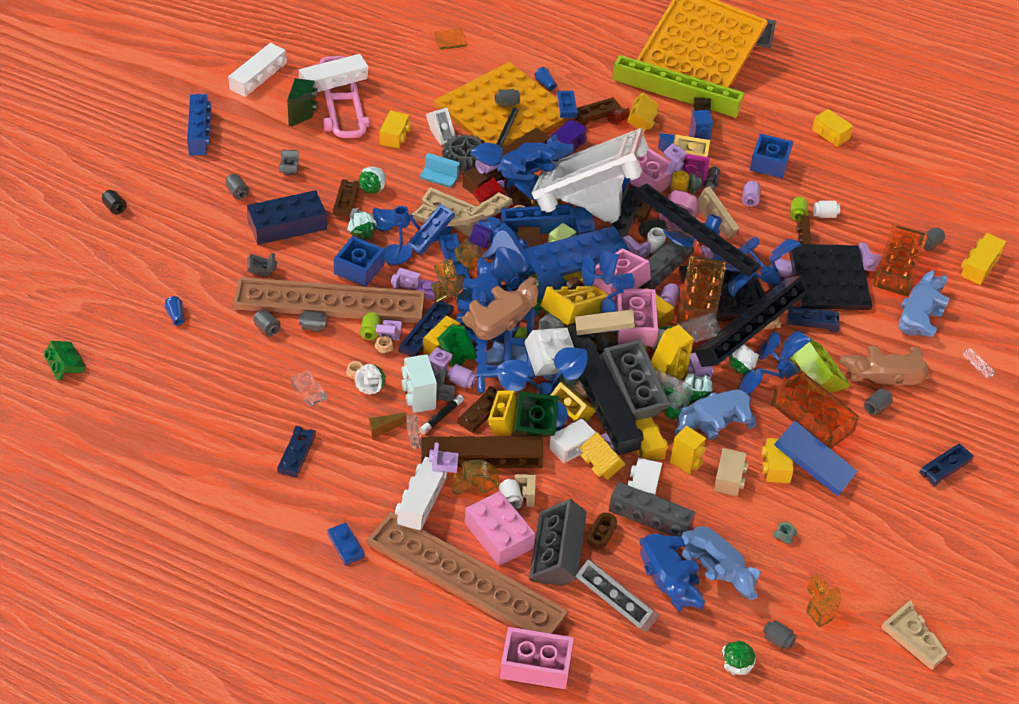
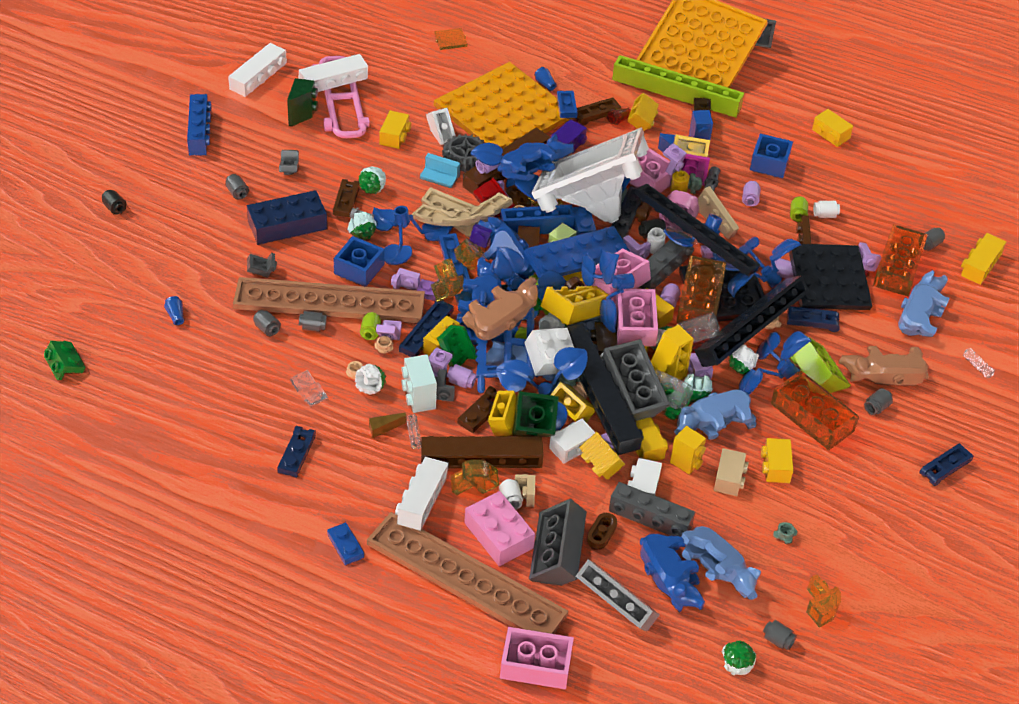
(431, 229): blue tile -> none
(441, 414): black bar -> none
(443, 460): lavender bracket -> none
(507, 97): dark grey brick -> none
(507, 127): black bar -> none
(605, 322): tan tile -> none
(816, 458): blue tile -> none
(912, 633): tan wing -> none

